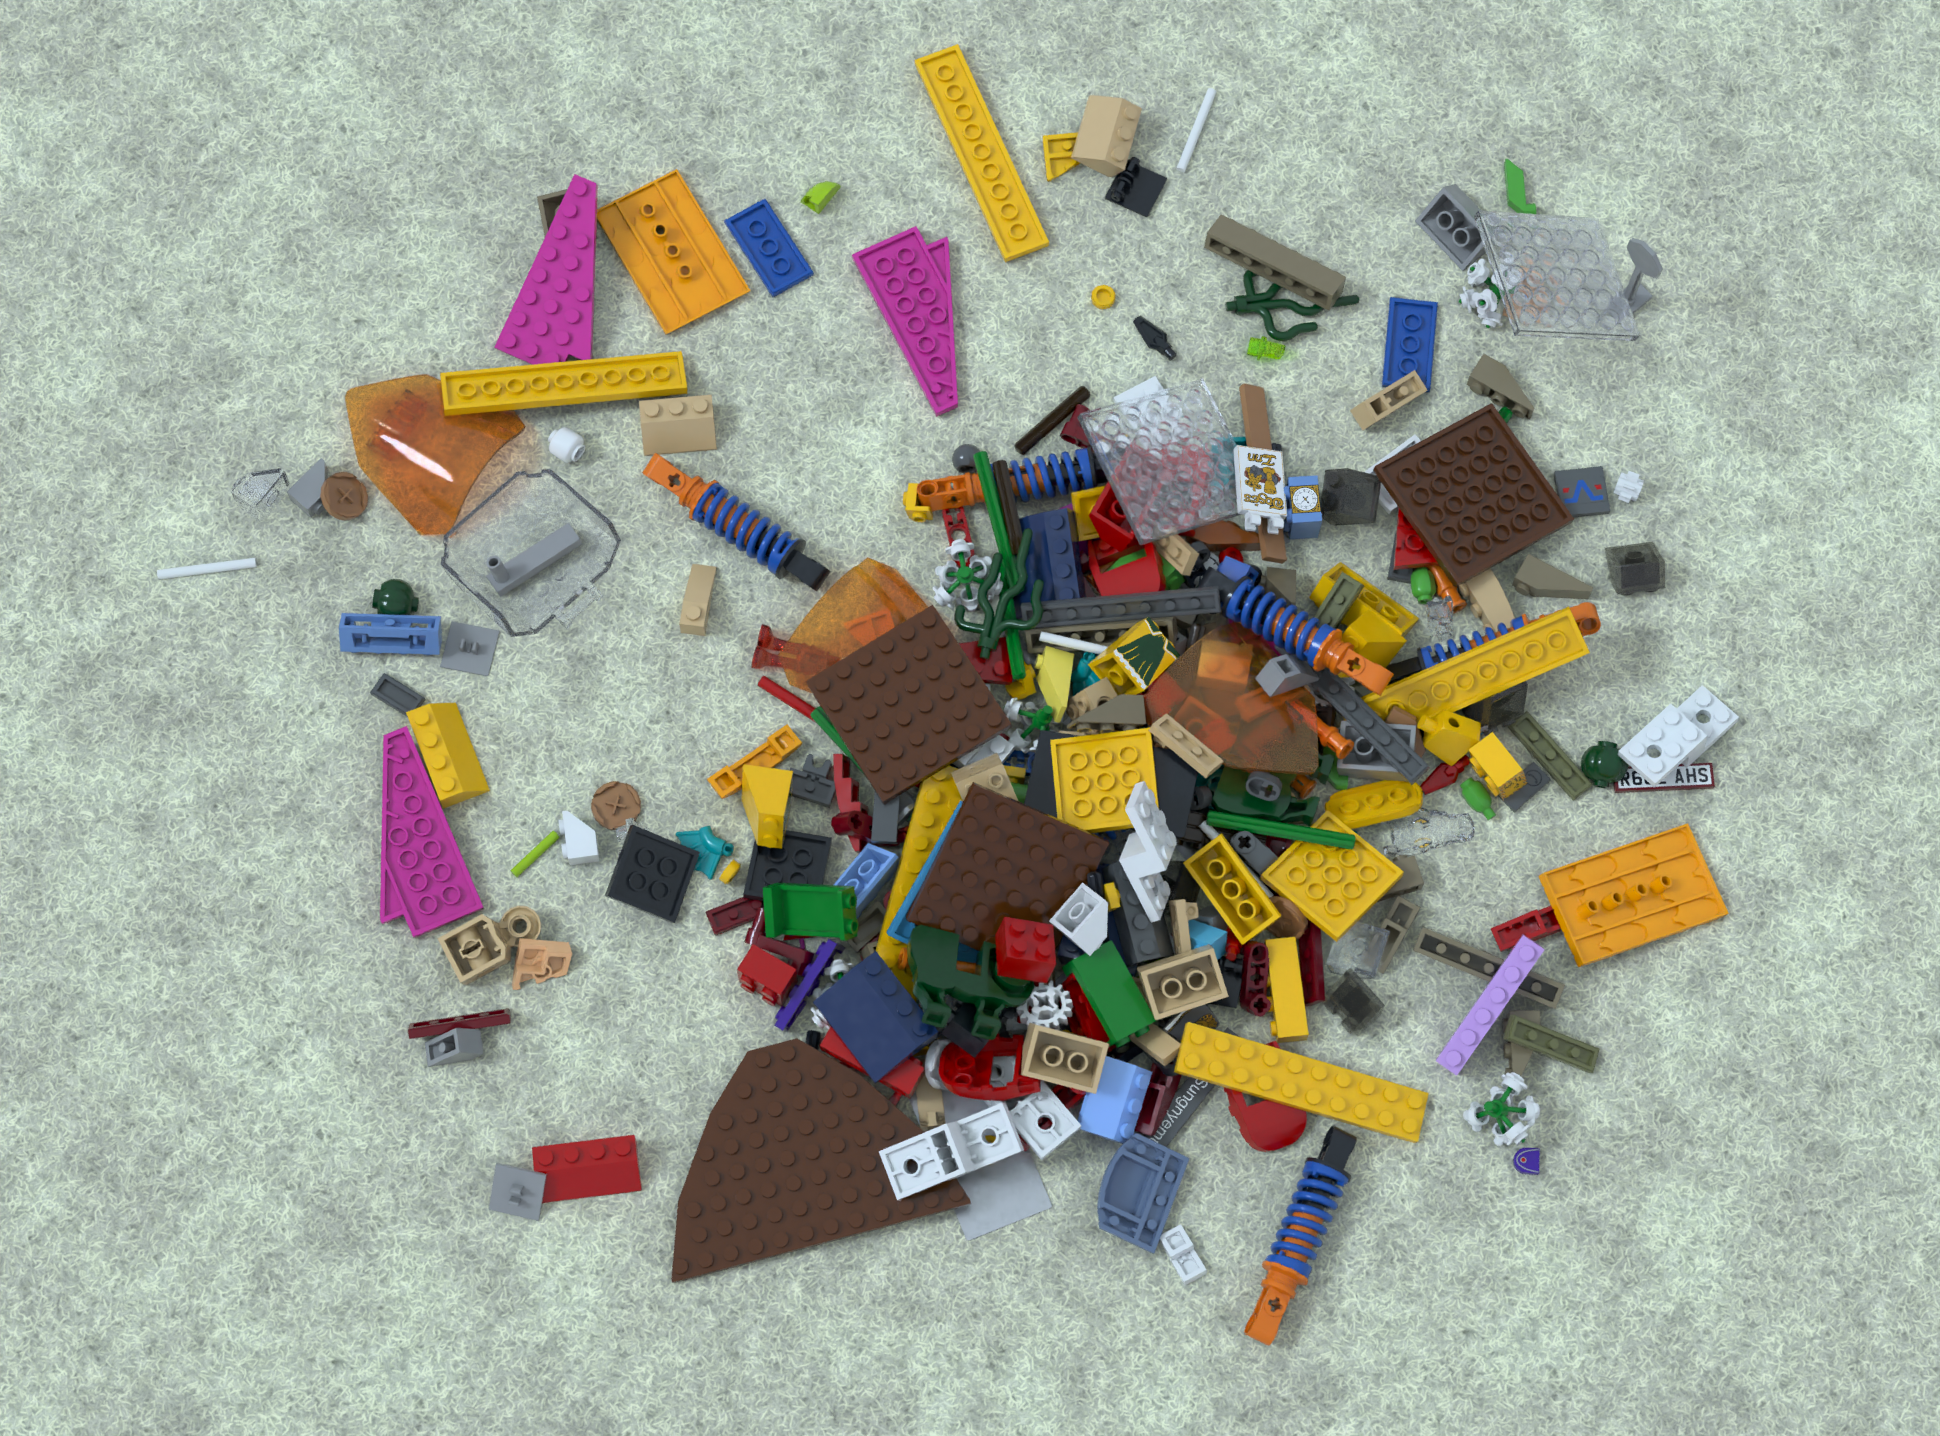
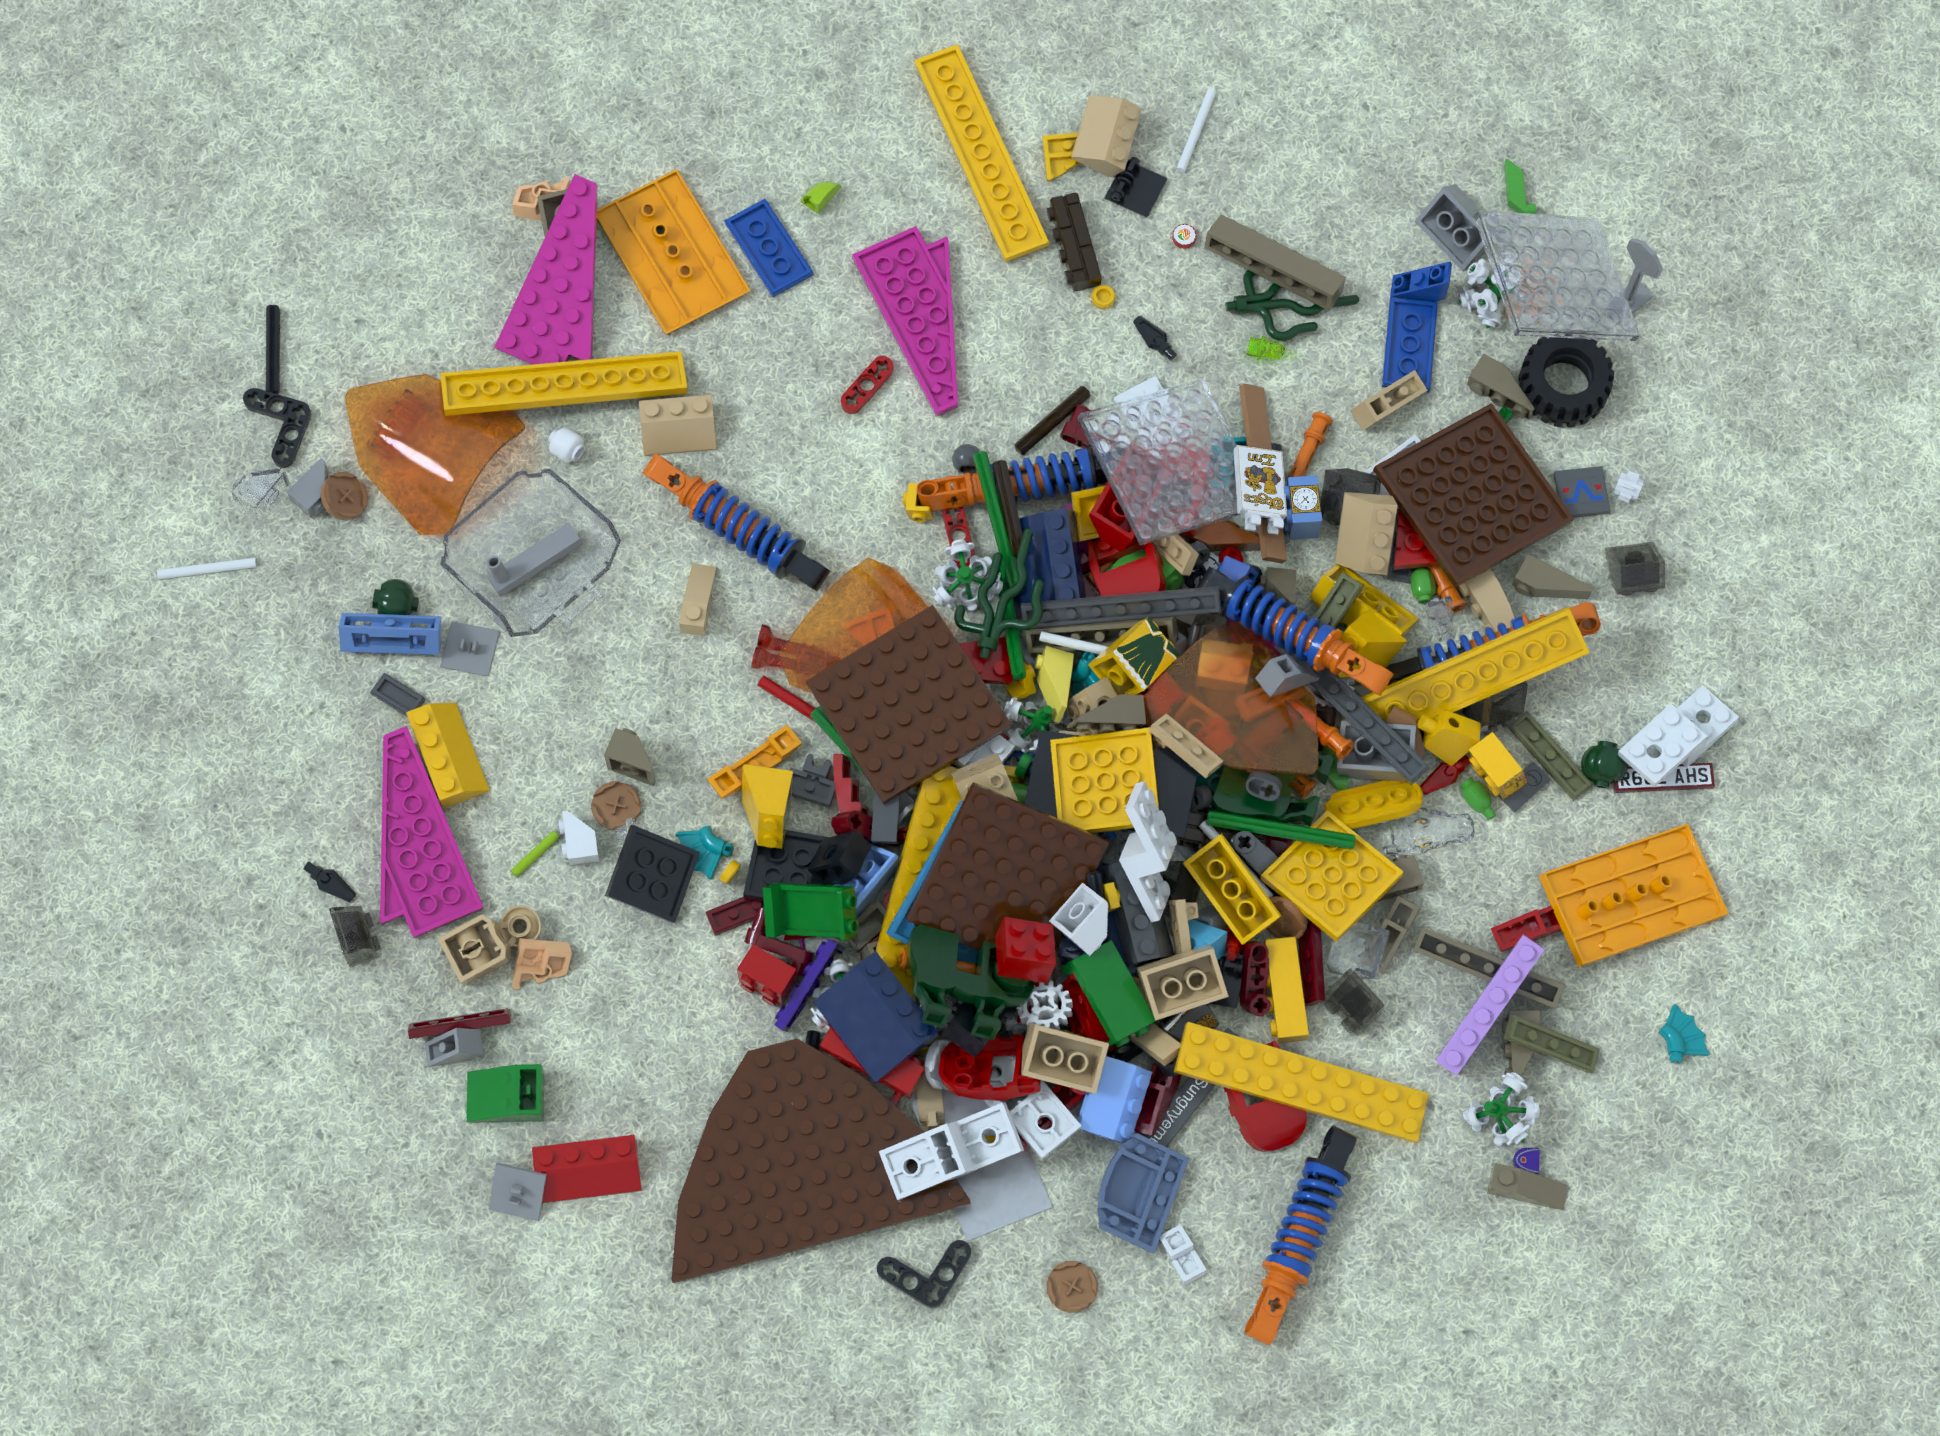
(273, 349): none -> black axle
(286, 414): none -> black beam
(330, 882): none -> black piece
(354, 934): none -> clear smoke slope
(506, 1094): none -> green slope
(526, 203): none -> light nougat slope
(627, 756): none -> dark tan slope
(839, 858): none -> black brick
(851, 394): none -> red beam
(925, 1284): none -> black beam
(1024, 765): none -> green tile
(1072, 1286): none -> medium nougat tile
(1075, 242): none -> dark brown brick
(1184, 236): none -> tile
(1313, 438): none -> orange pin
(1366, 532): none -> tan slope
(1423, 284): none -> blue slope
(1526, 1187): none -> dark tan slope
(1566, 407): none -> black tyre
(1682, 1036): none -> teal arm

